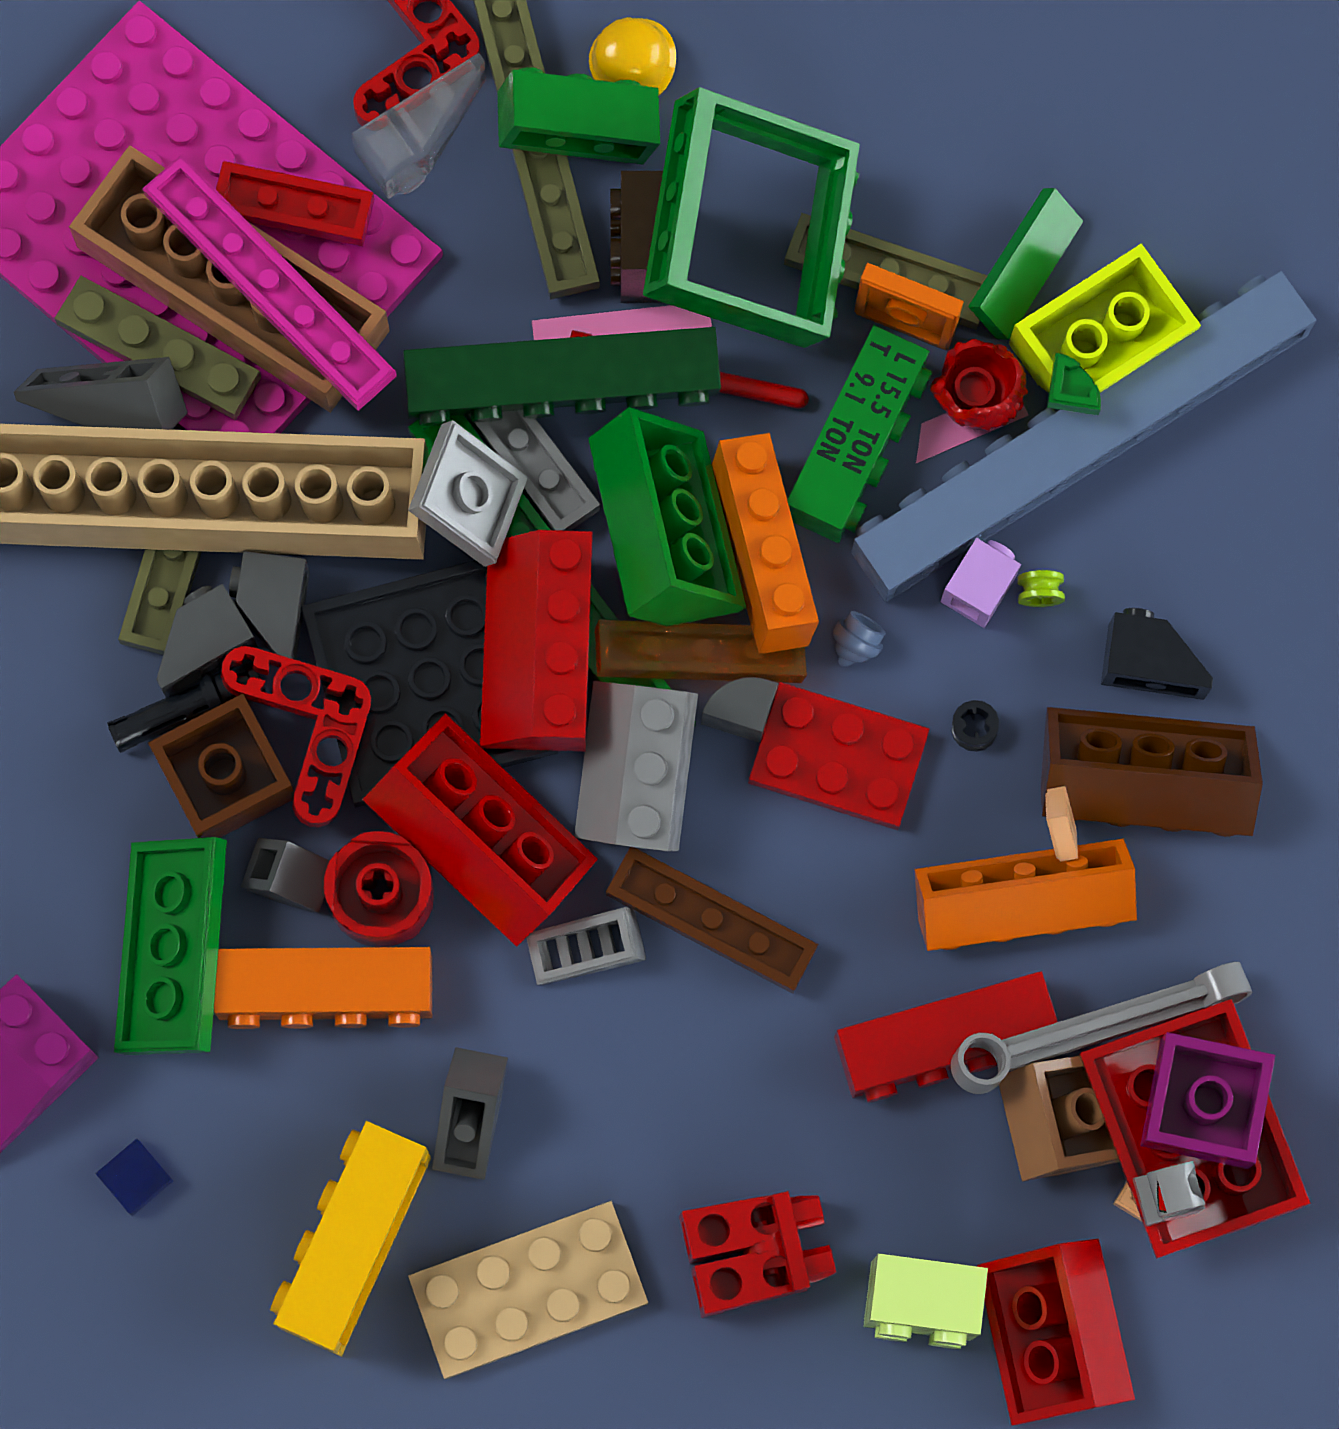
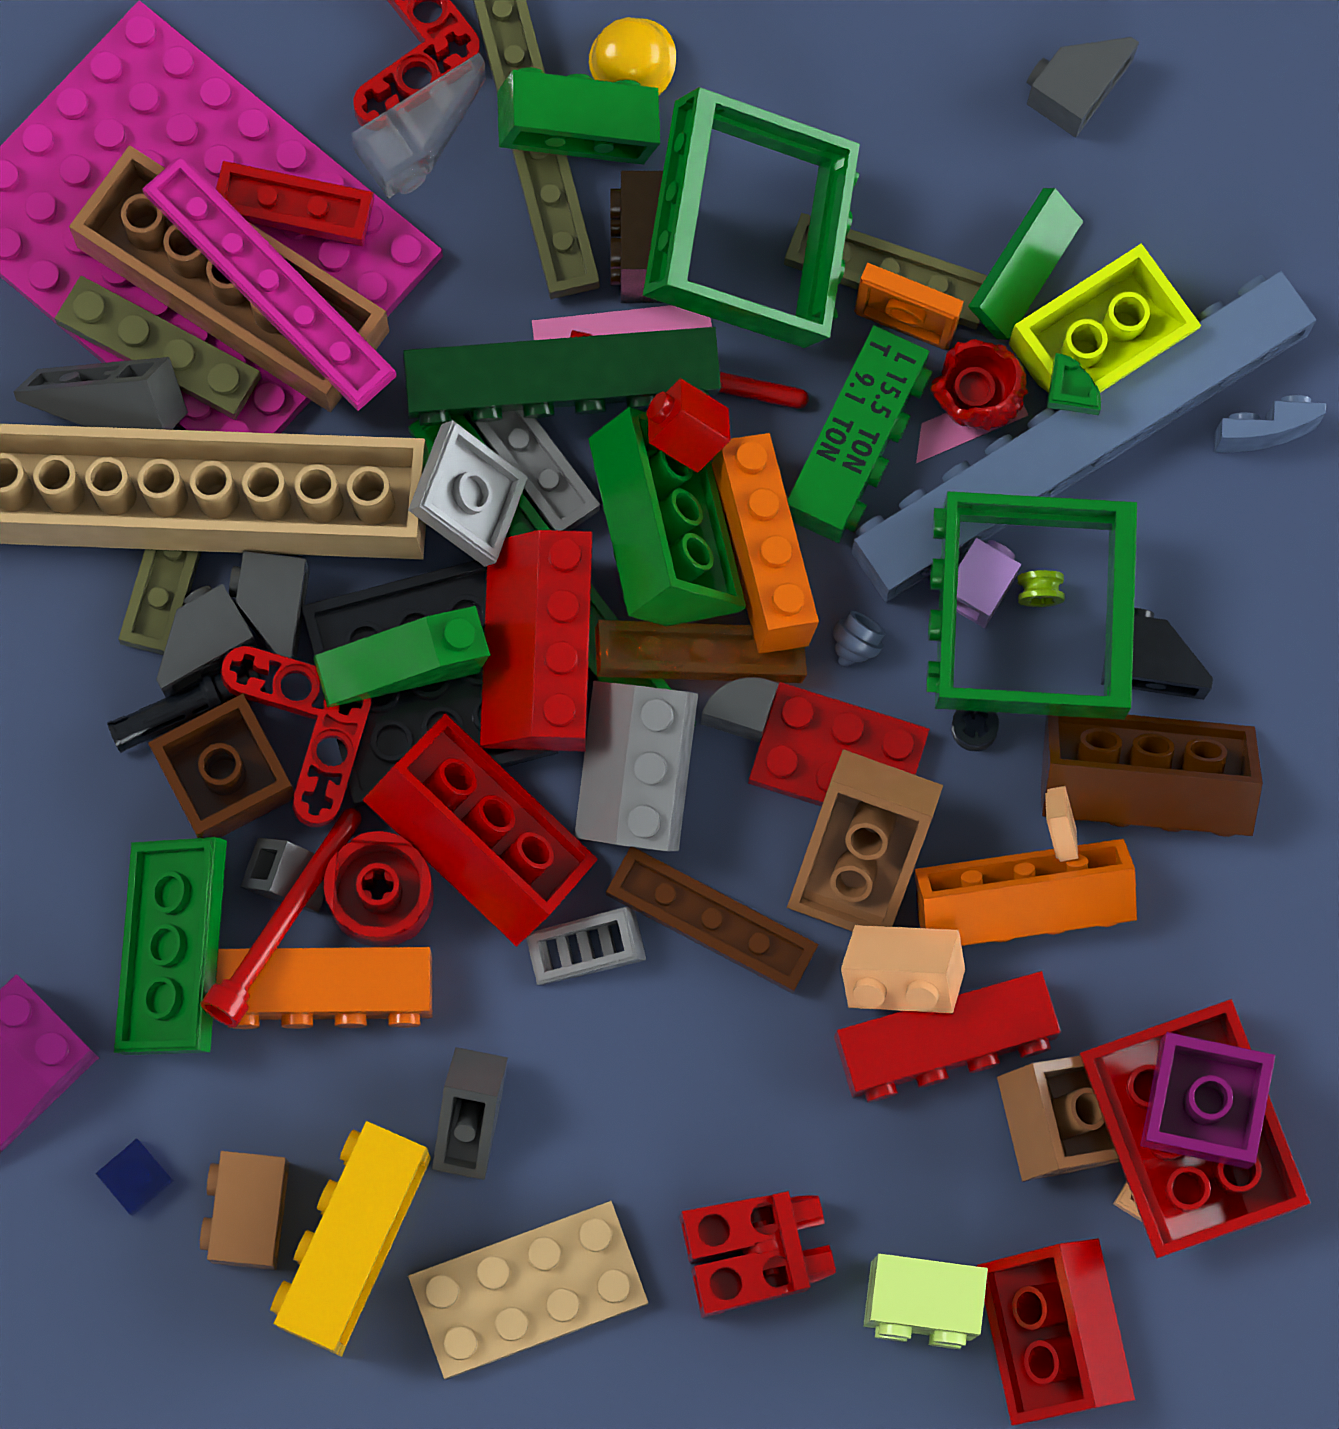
(229, 999): none -> red piece
(245, 1210): none -> medium nougat brick
(404, 657): none -> green slope
(688, 425): none -> red brick
(864, 844): none -> medium nougat slope
(903, 969): none -> light nougat brick
(1078, 80): none -> dark grey slope
(1115, 516): none -> green window
(1169, 1193): light grey leg -> none
(1203, 991): light grey piece -> none
(1284, 422): none -> sand blue slope

